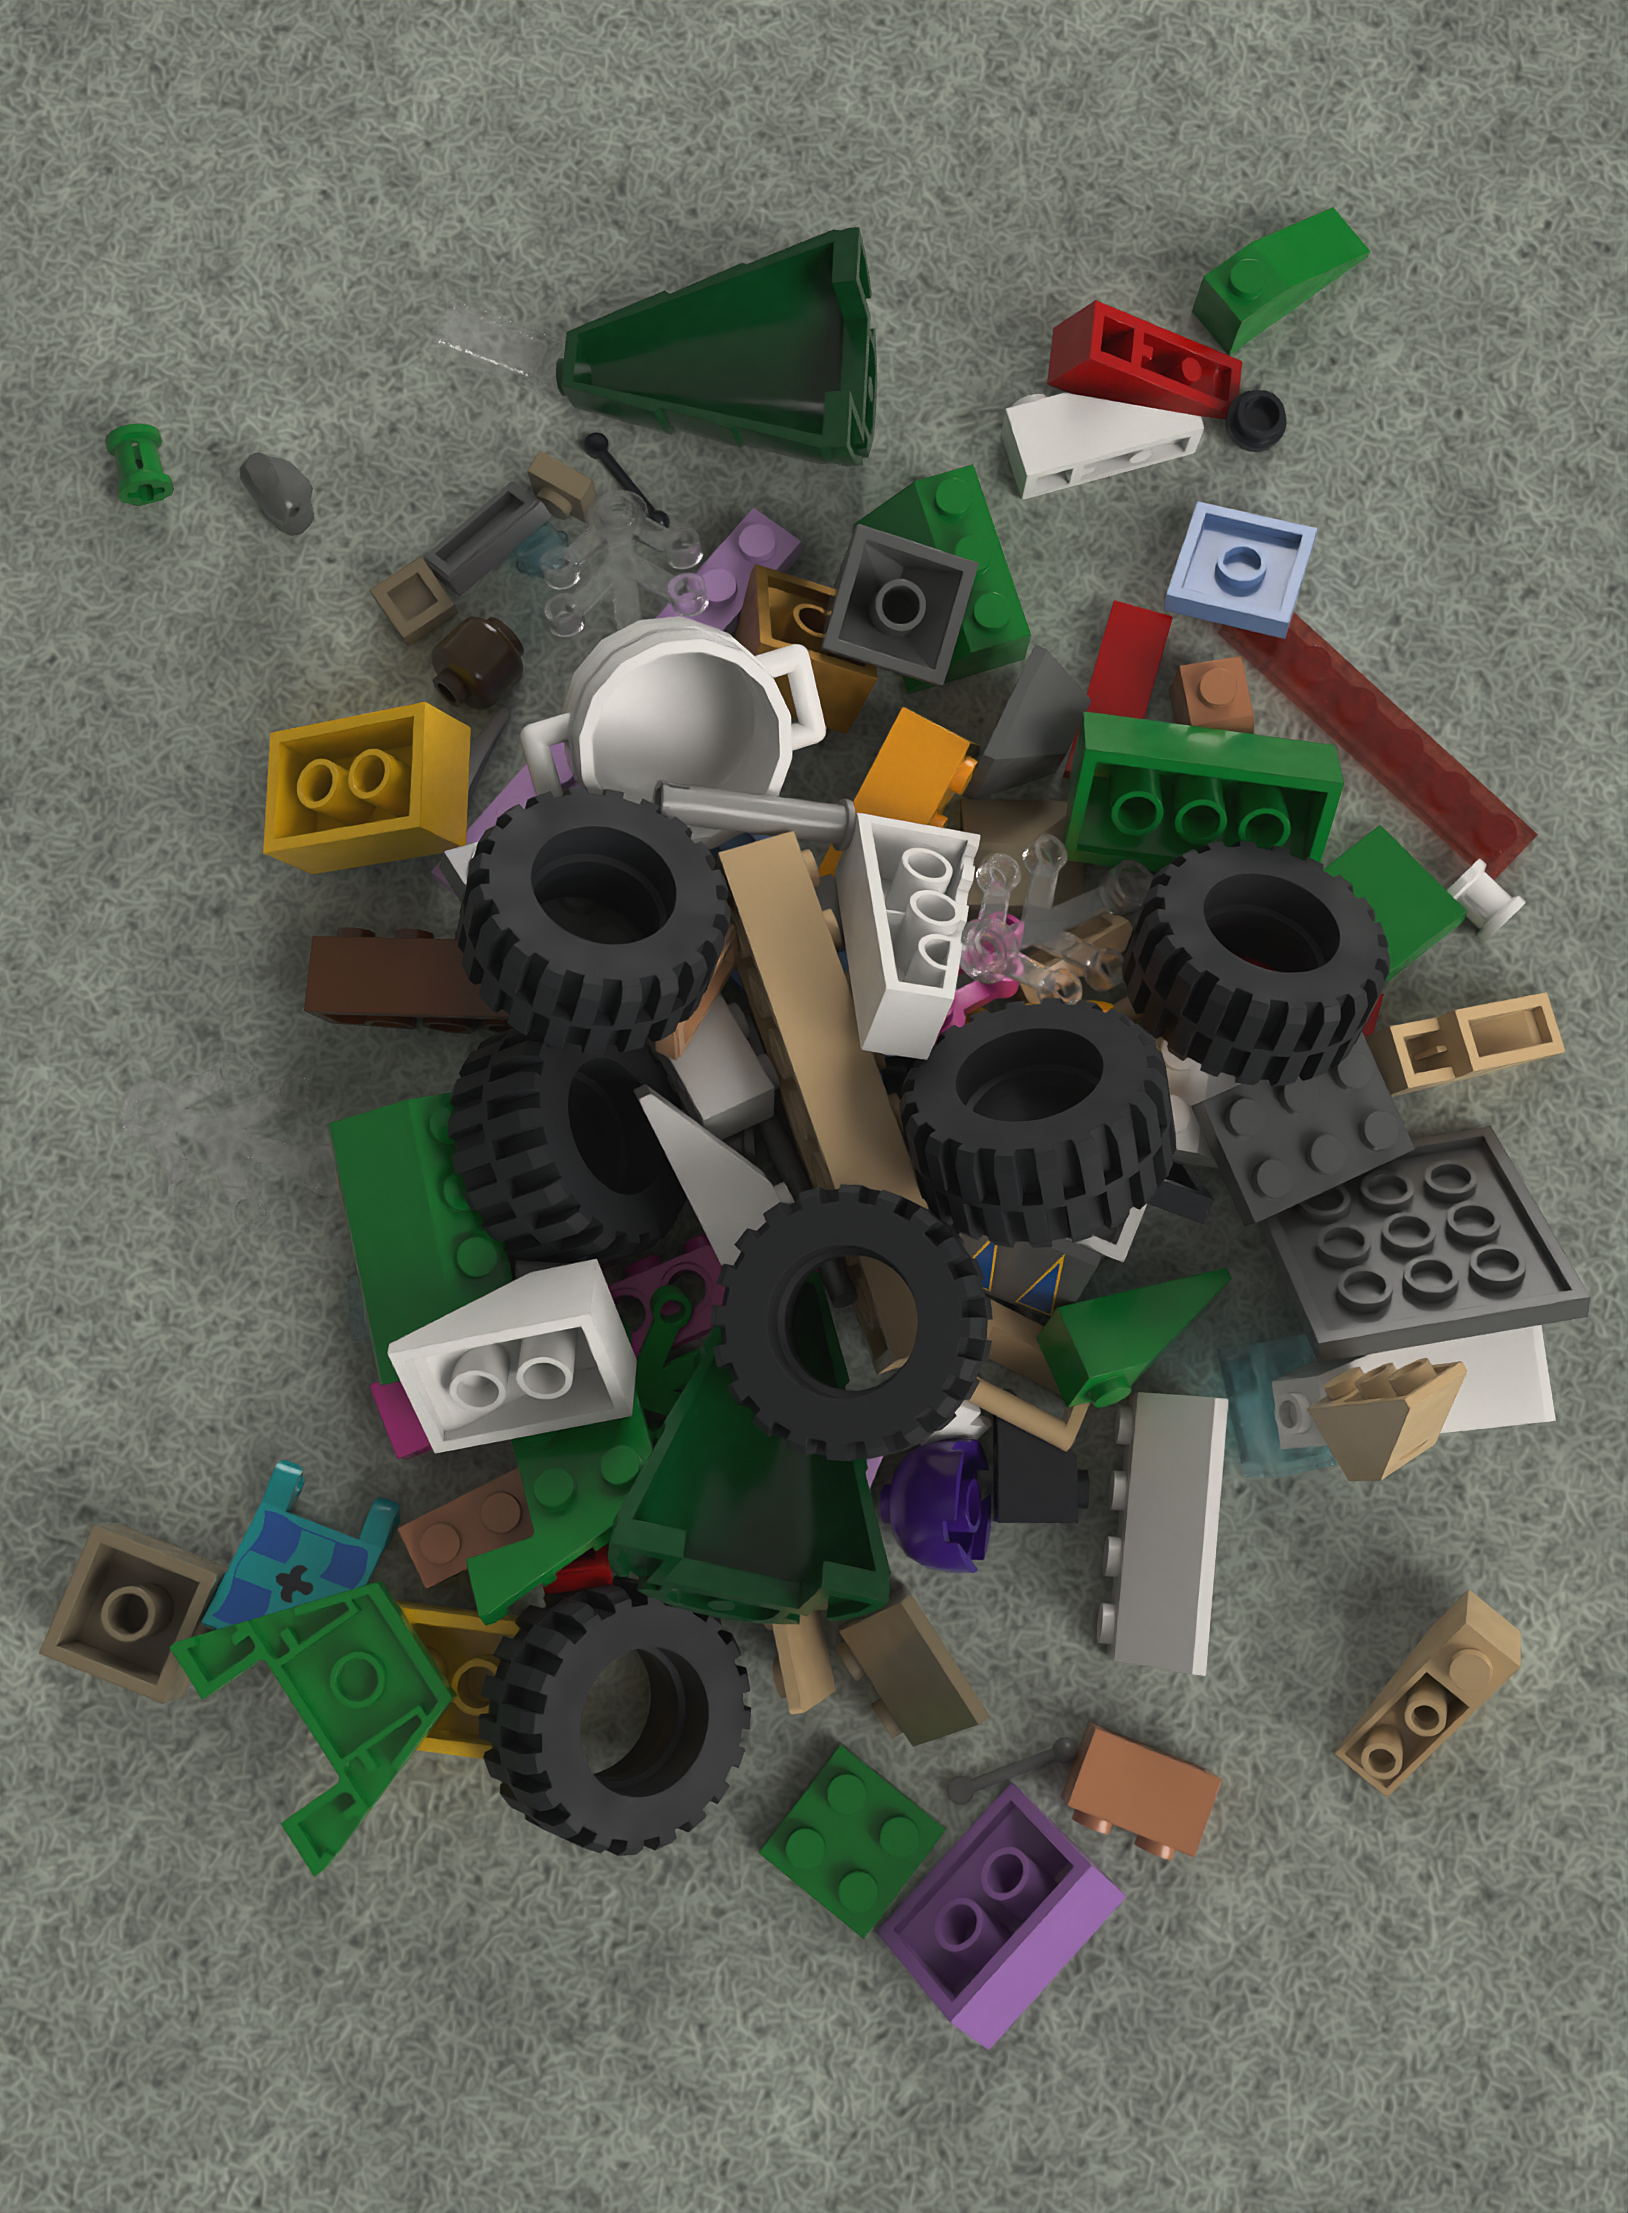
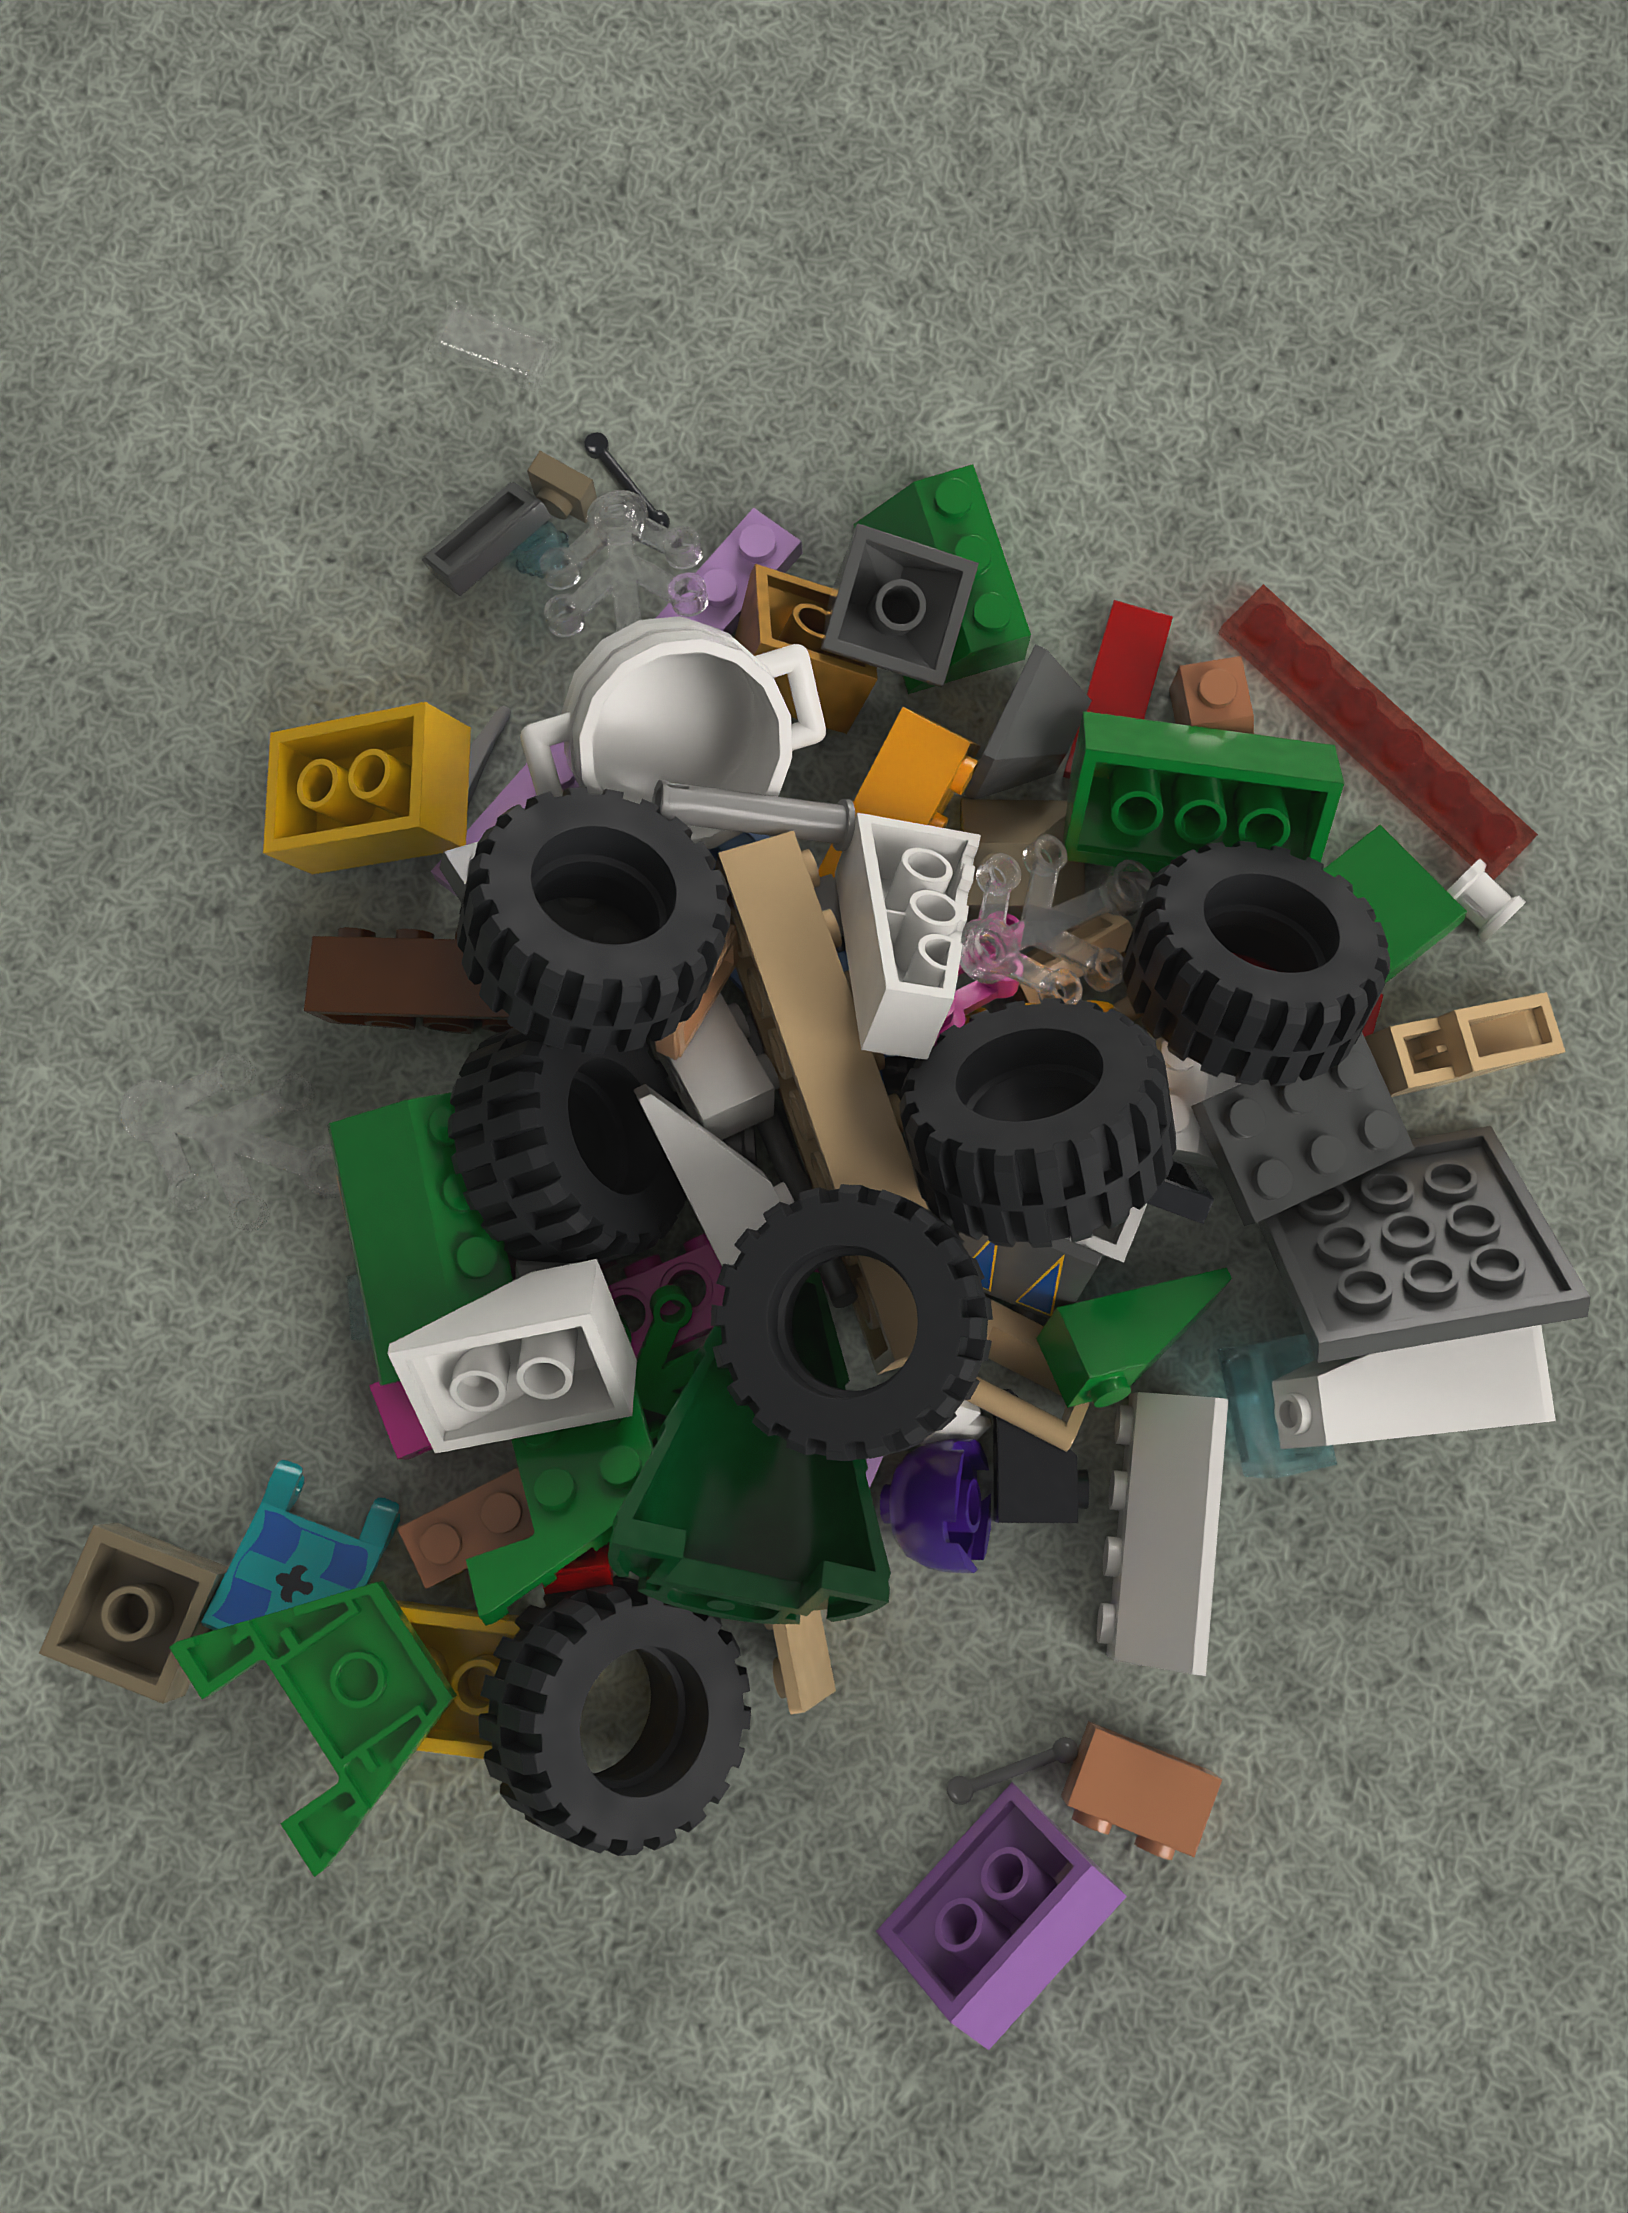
(120, 446): green bush -> none
(279, 492): dark grey piece -> none
(414, 601): dark tan plate -> none
(477, 663): dark brown head -> none
(745, 357): dark green cone -> none
(852, 1840): green plate -> none
(911, 1671): dark tan slope -> none
(1085, 438): white slope -> none
(1140, 364): red slope -> none
(1240, 569): medium blue tile -> none
(1256, 420): black plate -> none
(1275, 277): green slope -> none
(1385, 1415): tan slope -> none
(1433, 1692): tan slope -> none

